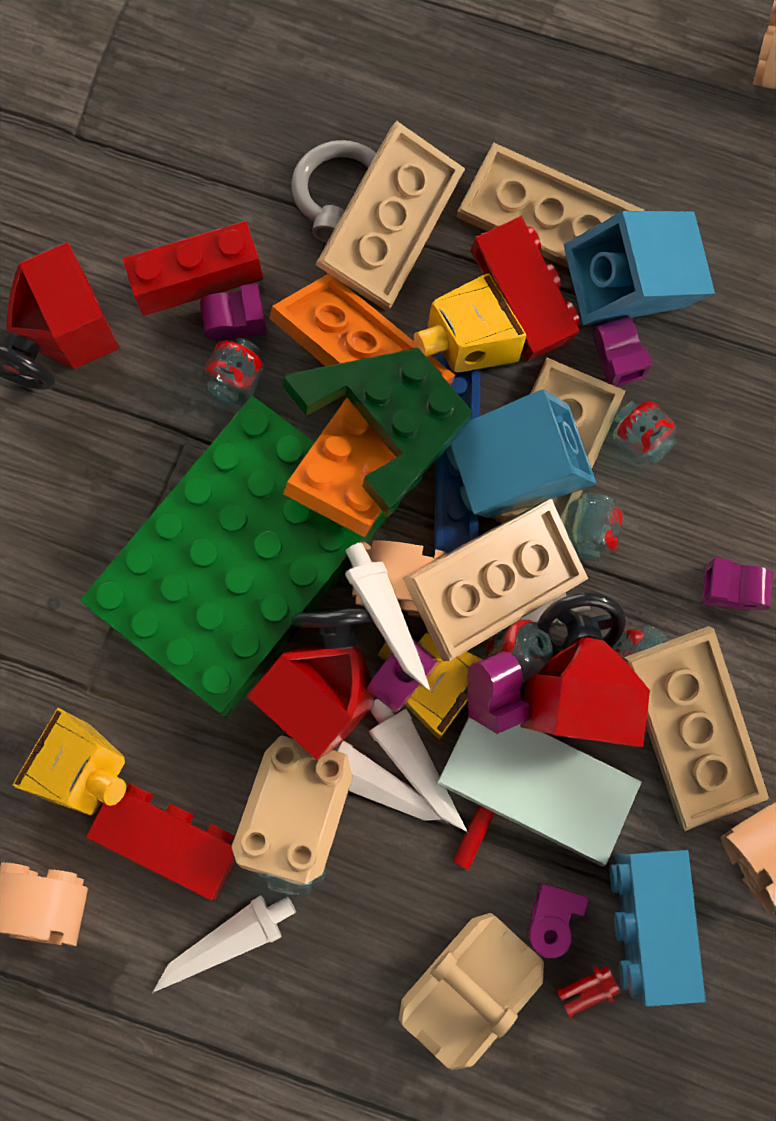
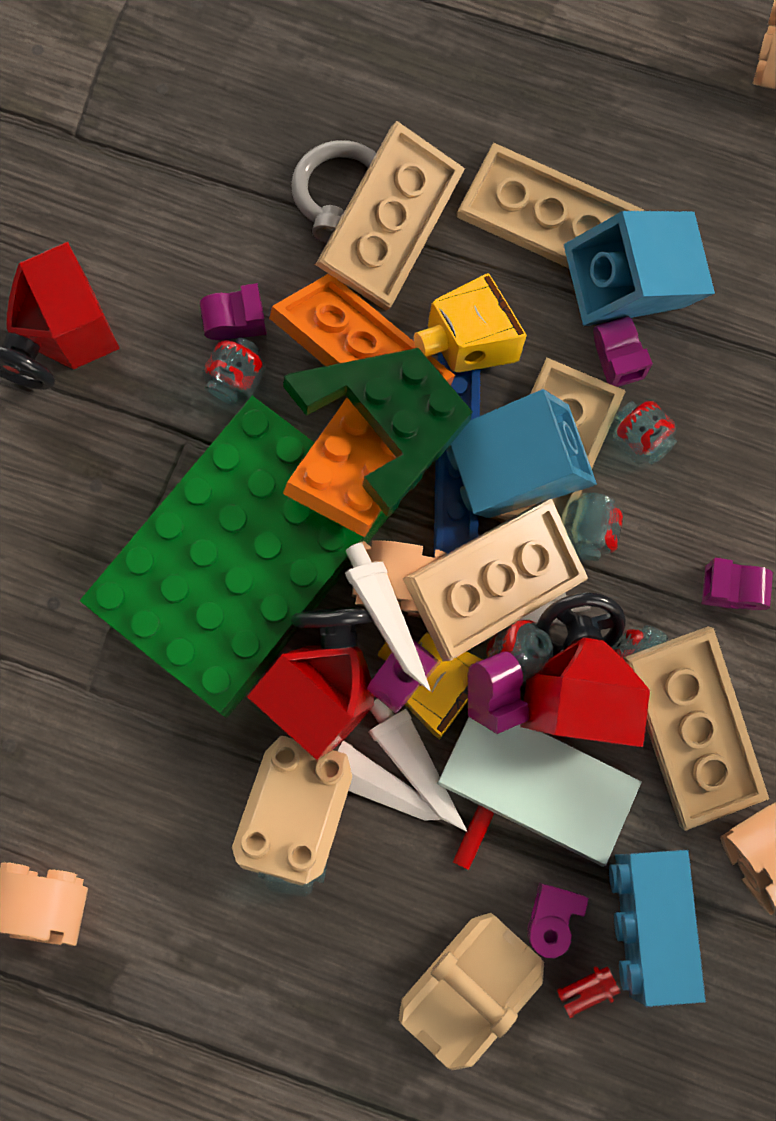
(73, 766): yellow torso -> none
(166, 841): red brick -> none
(193, 268): red brick -> none
(239, 934): white bar -> none
(528, 285): red brick -> none

